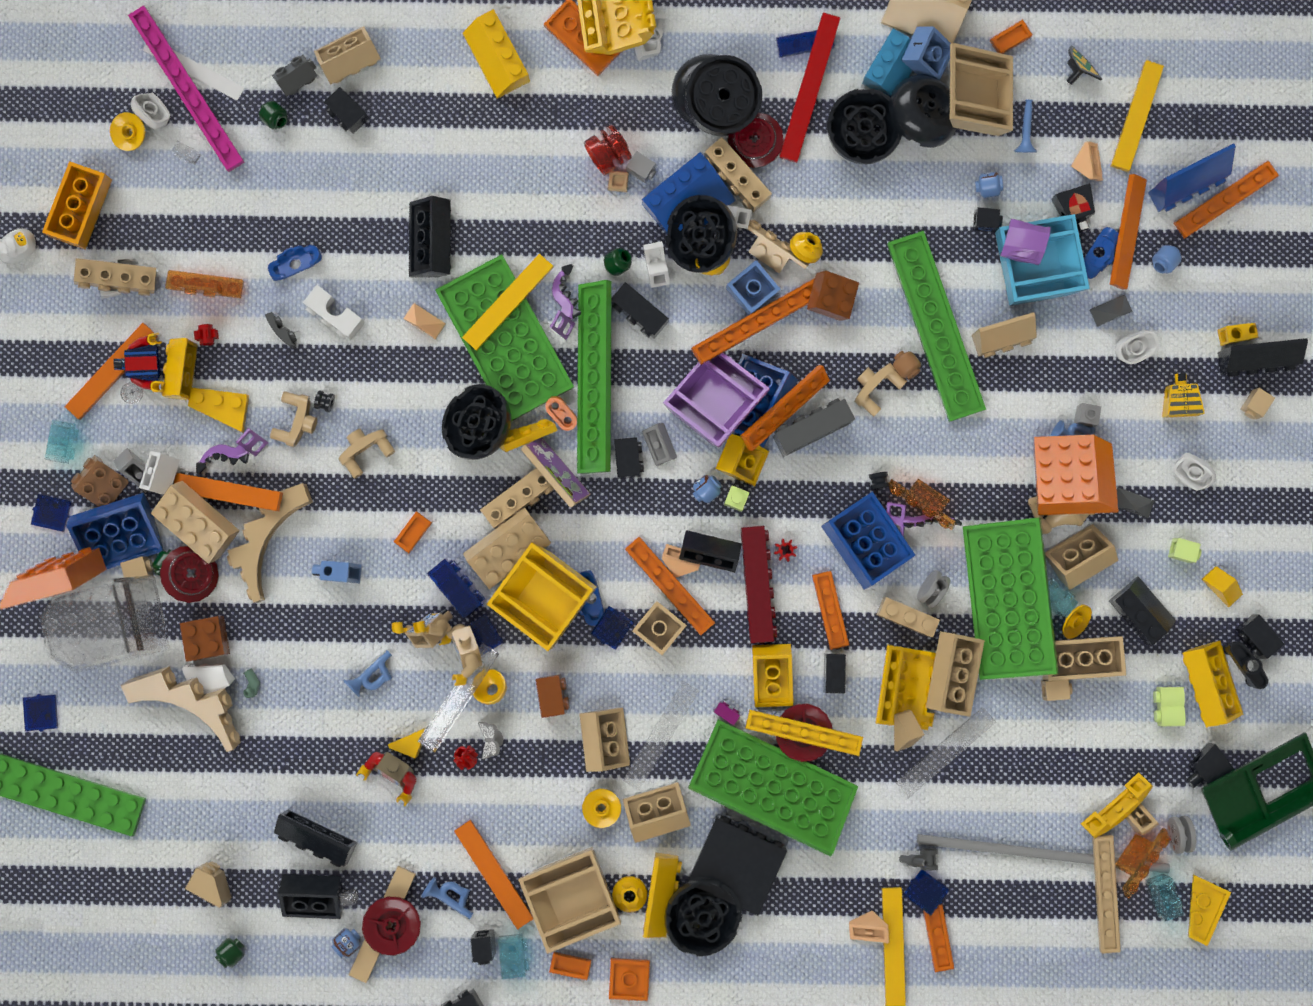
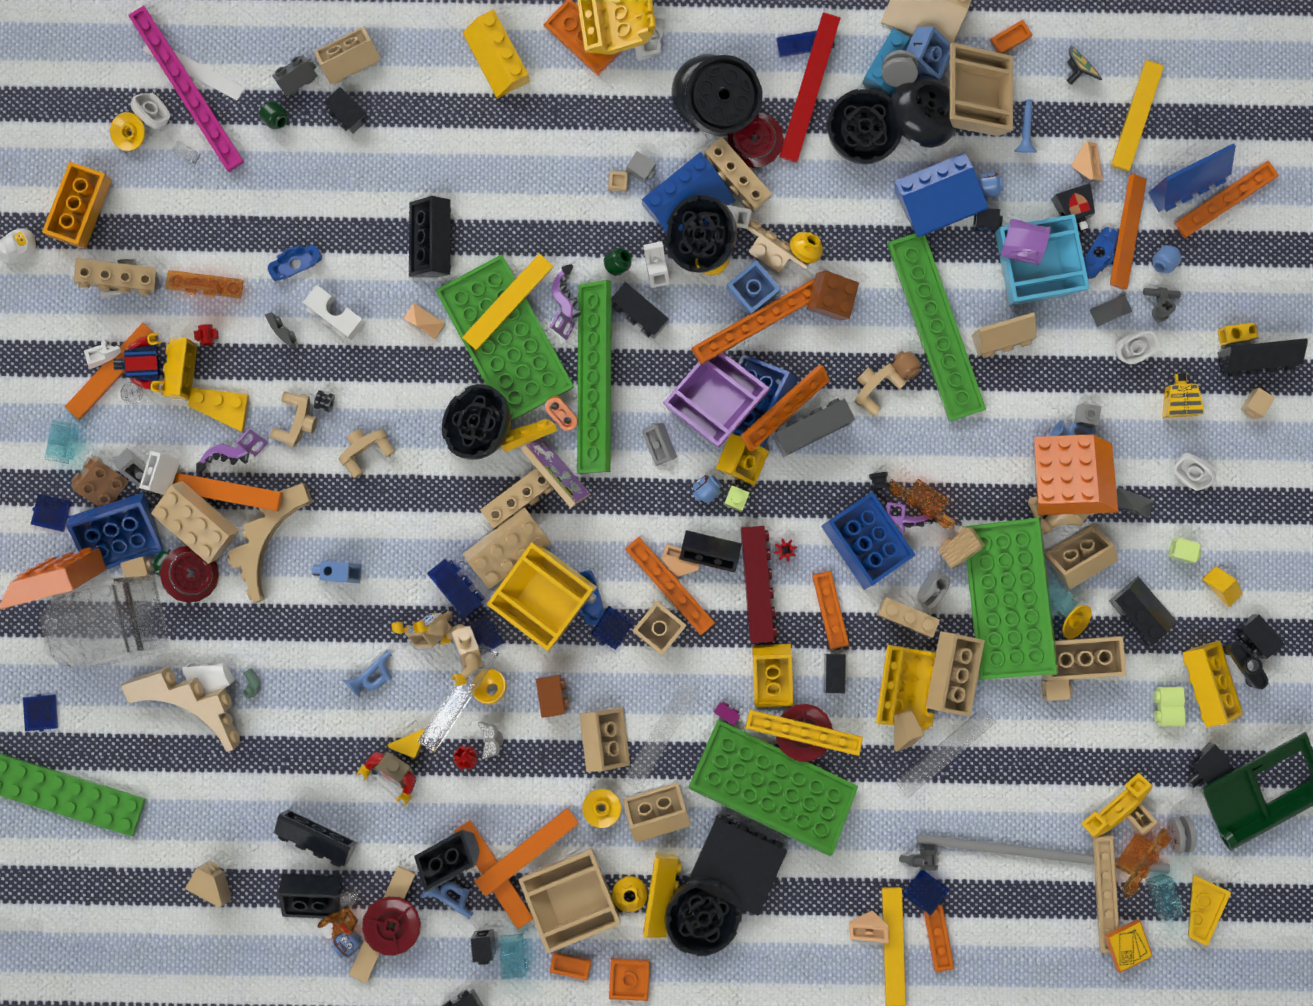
(101, 354): none -> white slope
(204, 638): dark orange brick -> none
(229, 952): dark green head -> none
(336, 924): none -> clear orange leg
(412, 532): orange tile -> none
(447, 859): none -> black slope
(526, 852): none -> orange tile
(607, 149): clear red wheel -> none
(627, 458): black brick -> none
(899, 68): none -> light grey head
(940, 195): none -> blue slope
(961, 547): none -> tan brick
(1128, 945): none -> yellow tile
(1164, 305): none -> dark grey piece

